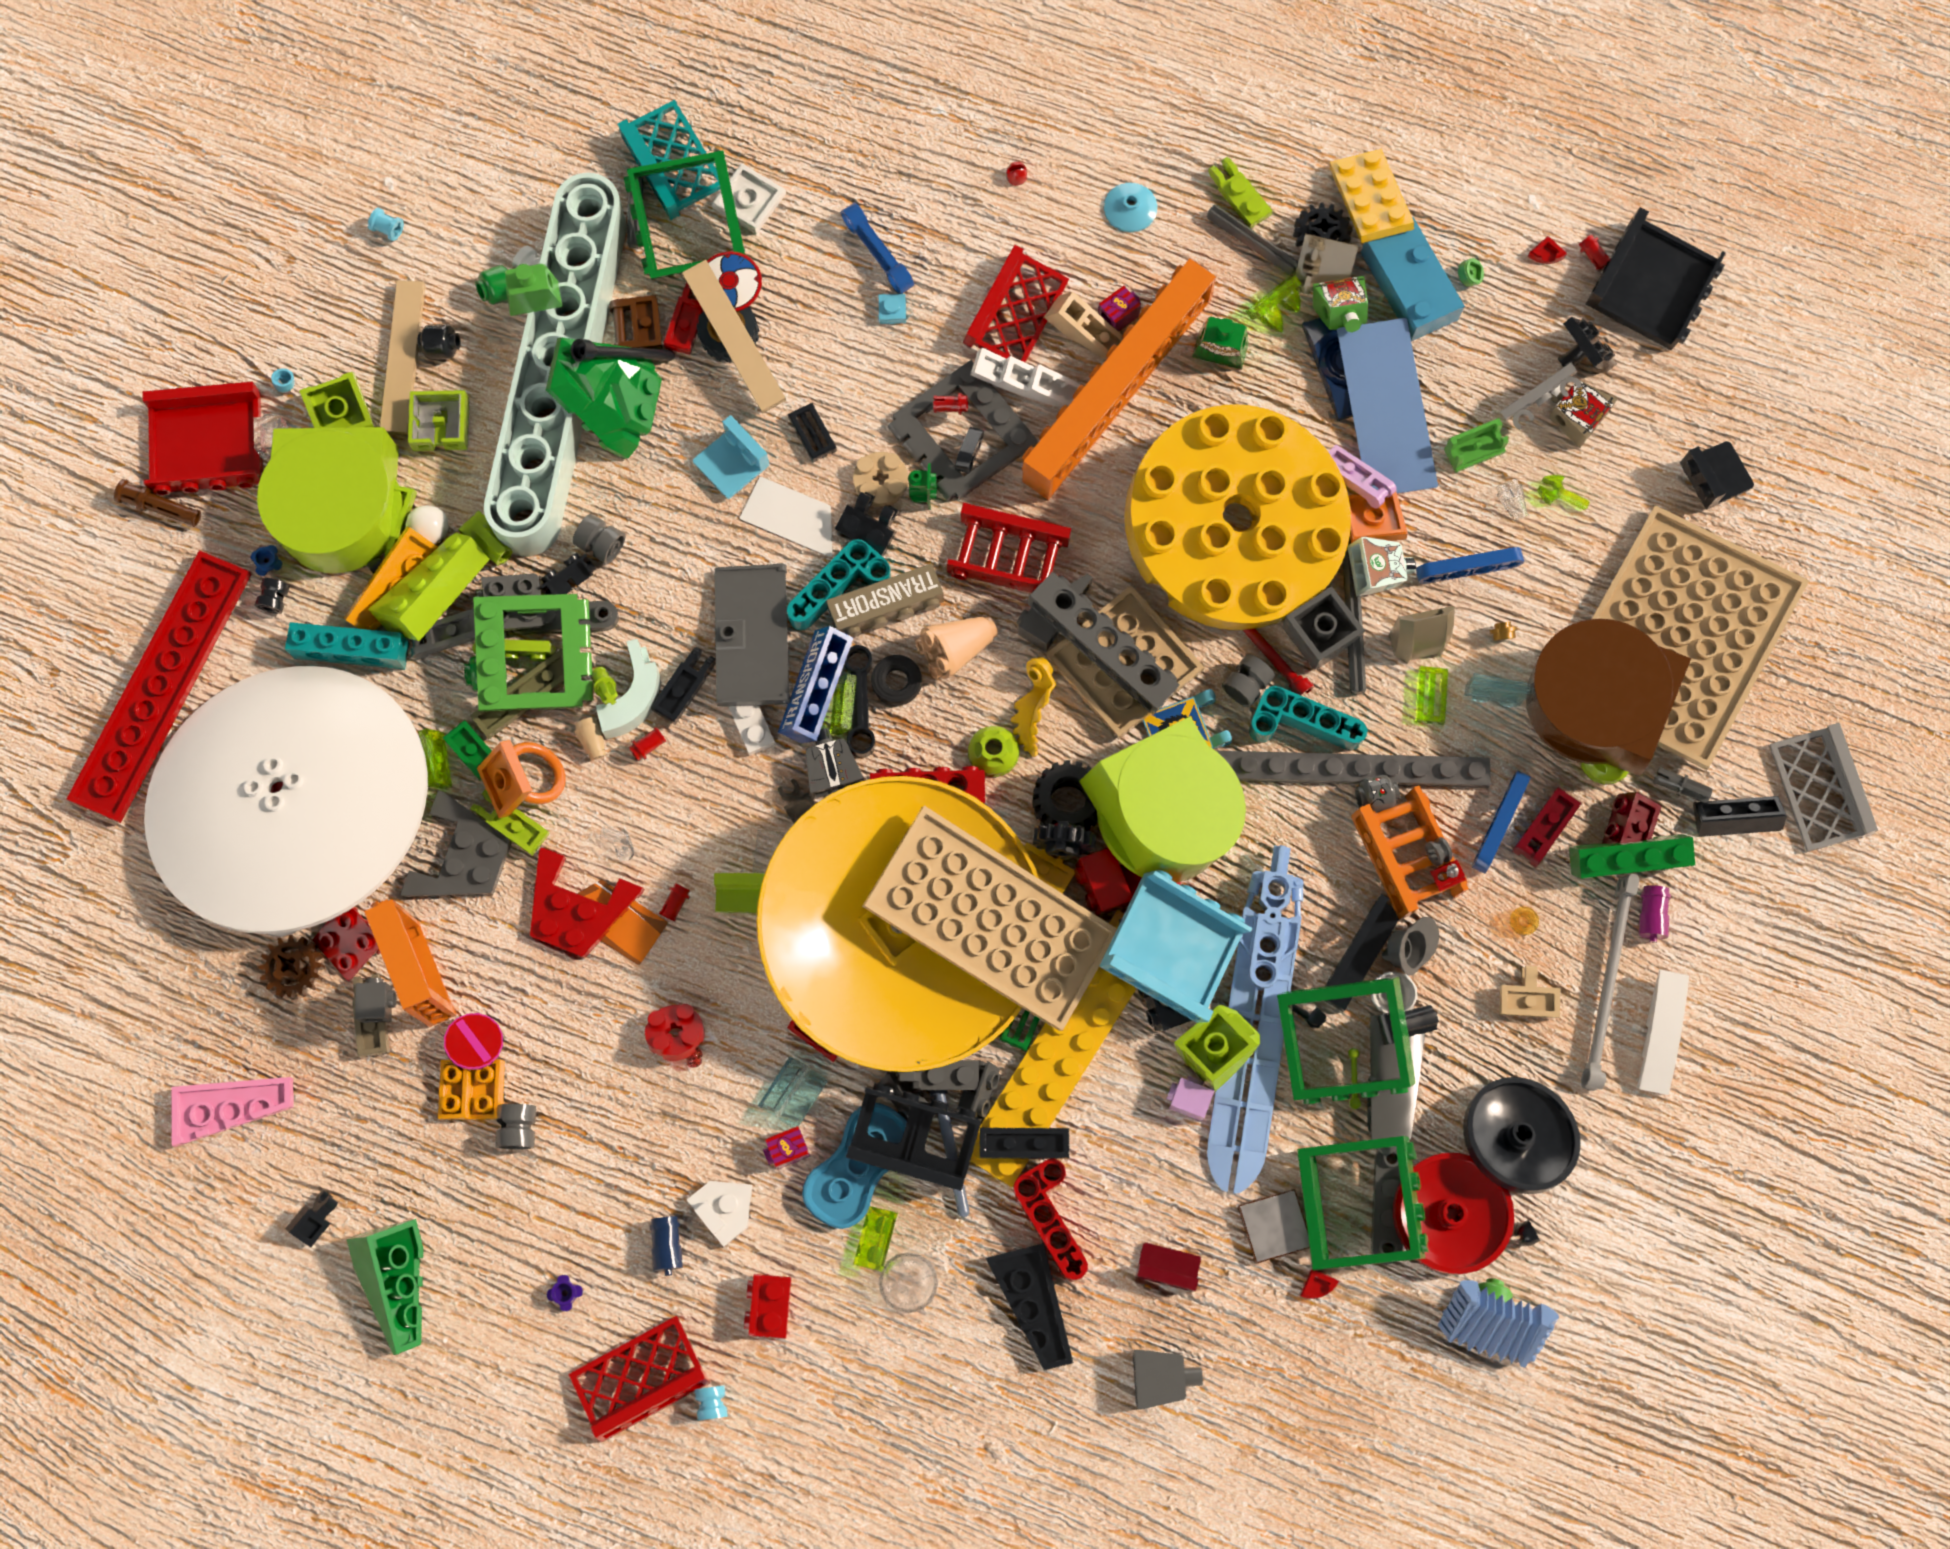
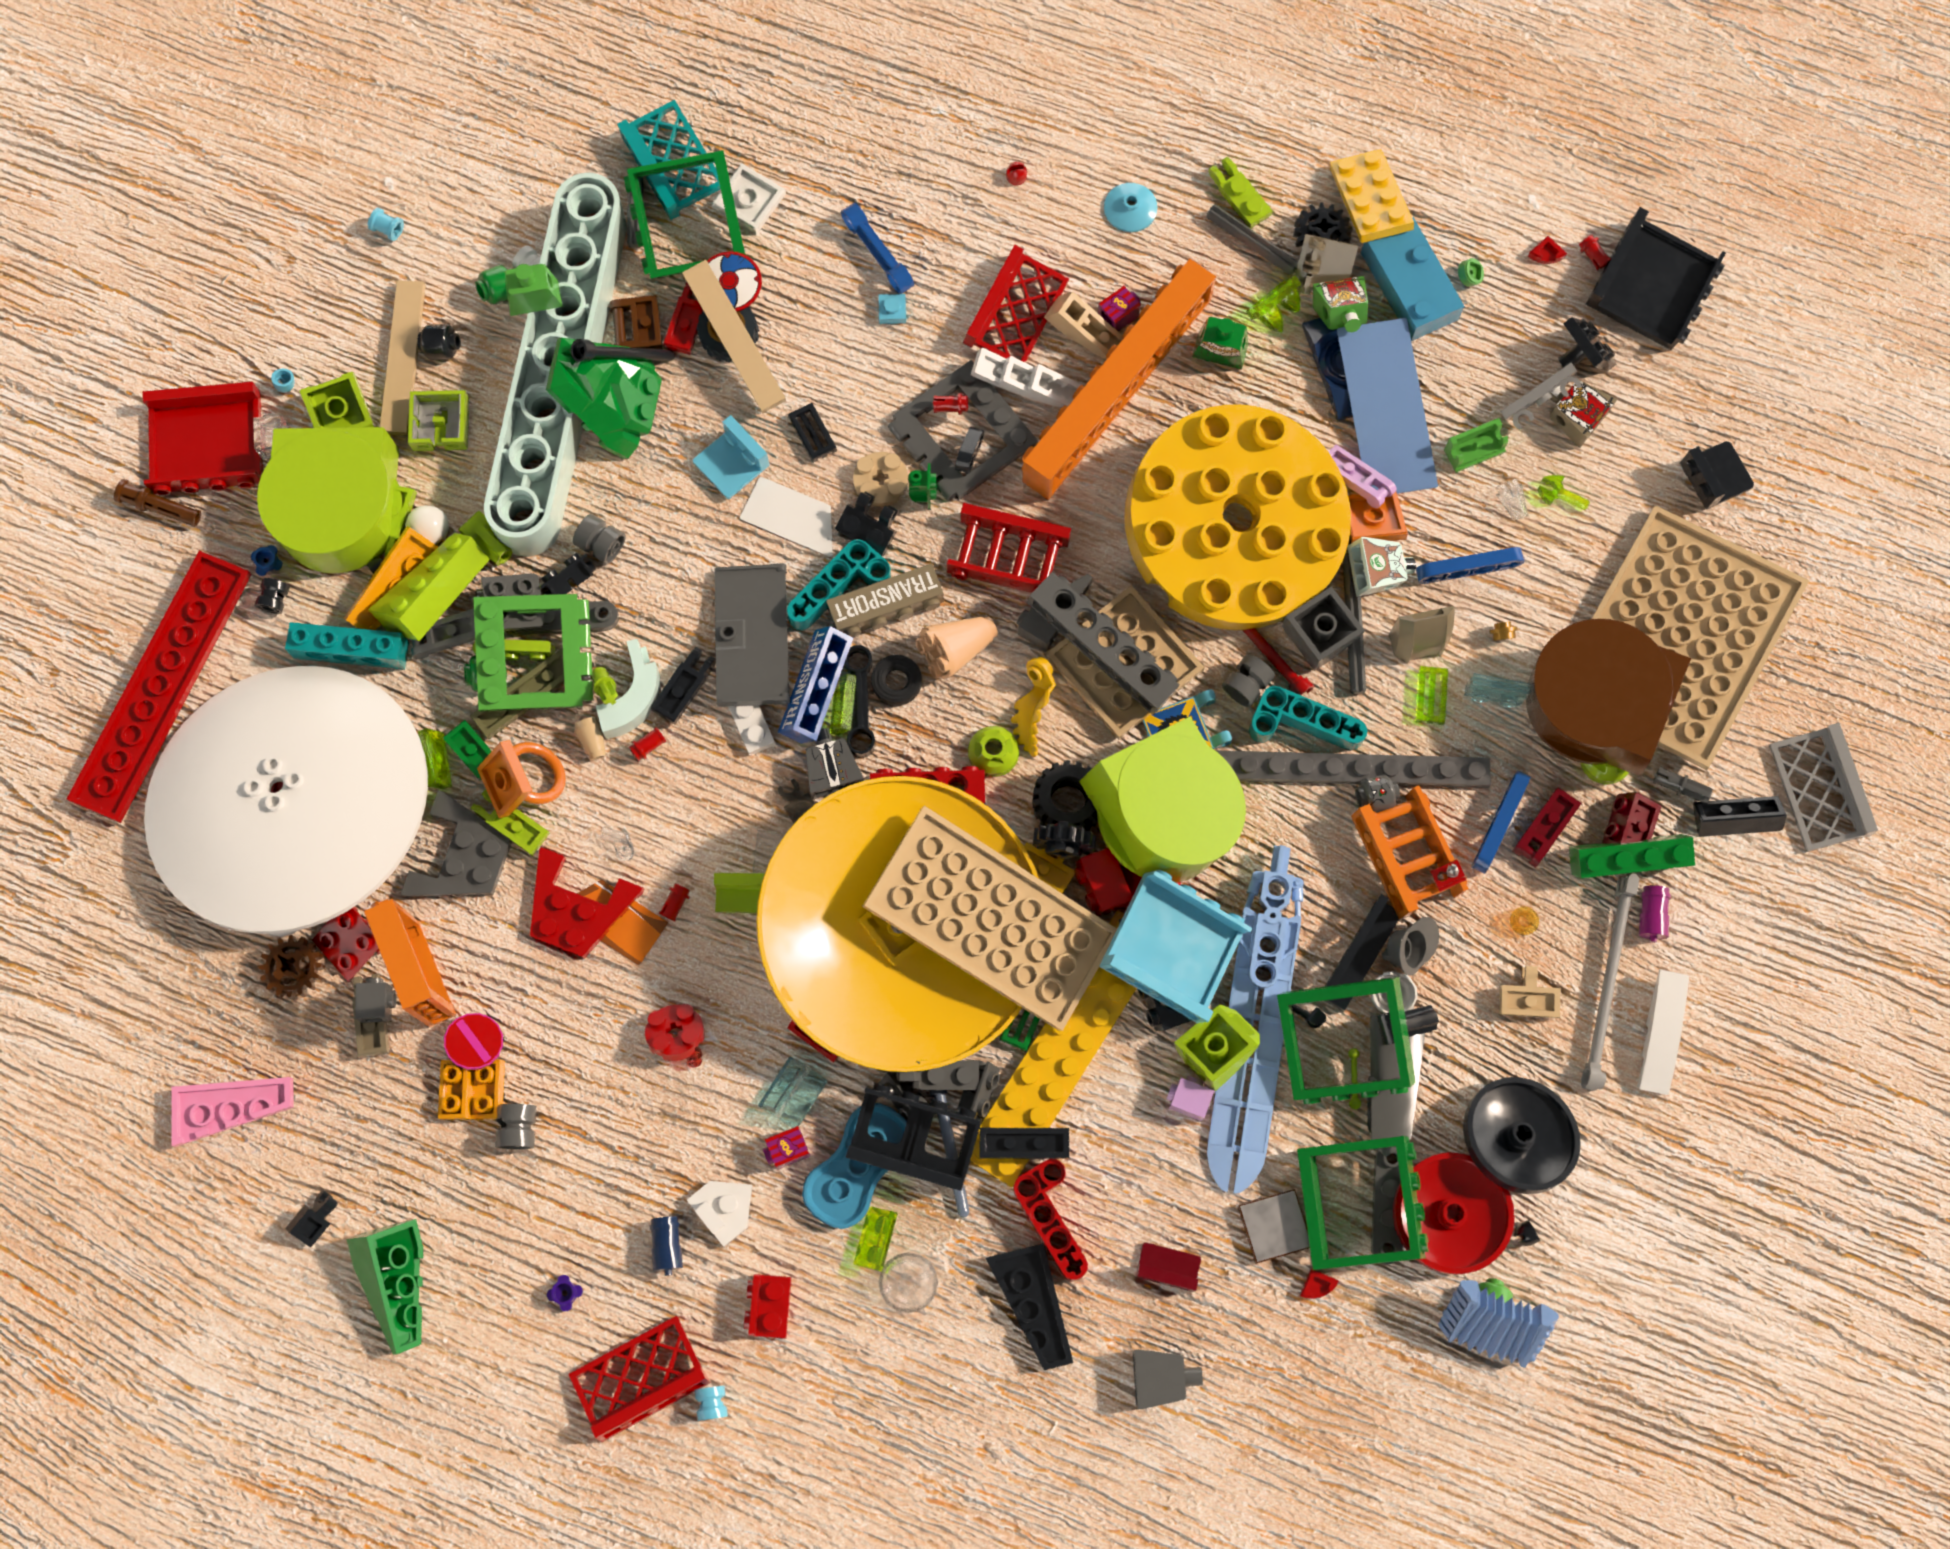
(1438, 851): dark grey bush -> none

